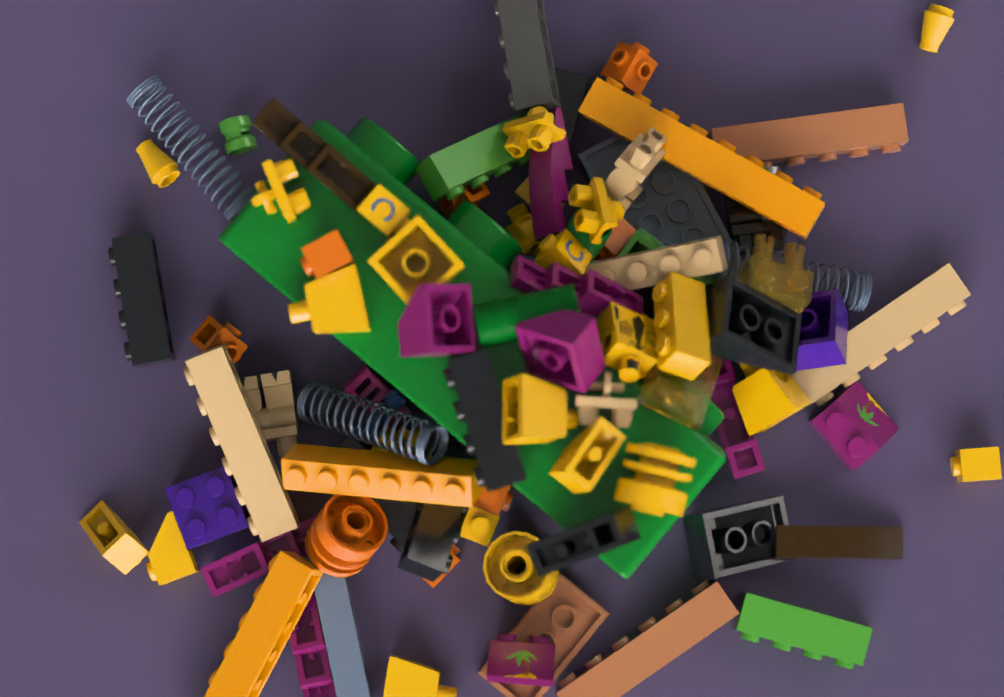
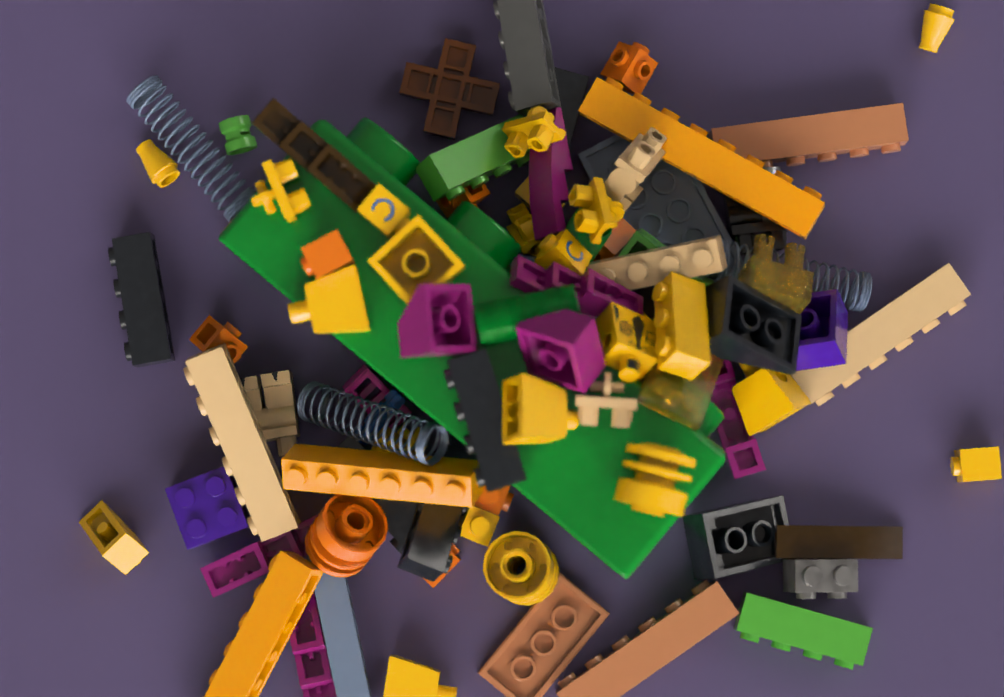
(169, 554): yellow slope -> none
(449, 89): none -> reddish brown plate
(521, 661): magenta slope -> none
(584, 541): black slope -> none
(587, 456): yellow slope -> none
(820, 575): none -> flat silver brick
(853, 426): magenta slope -> none

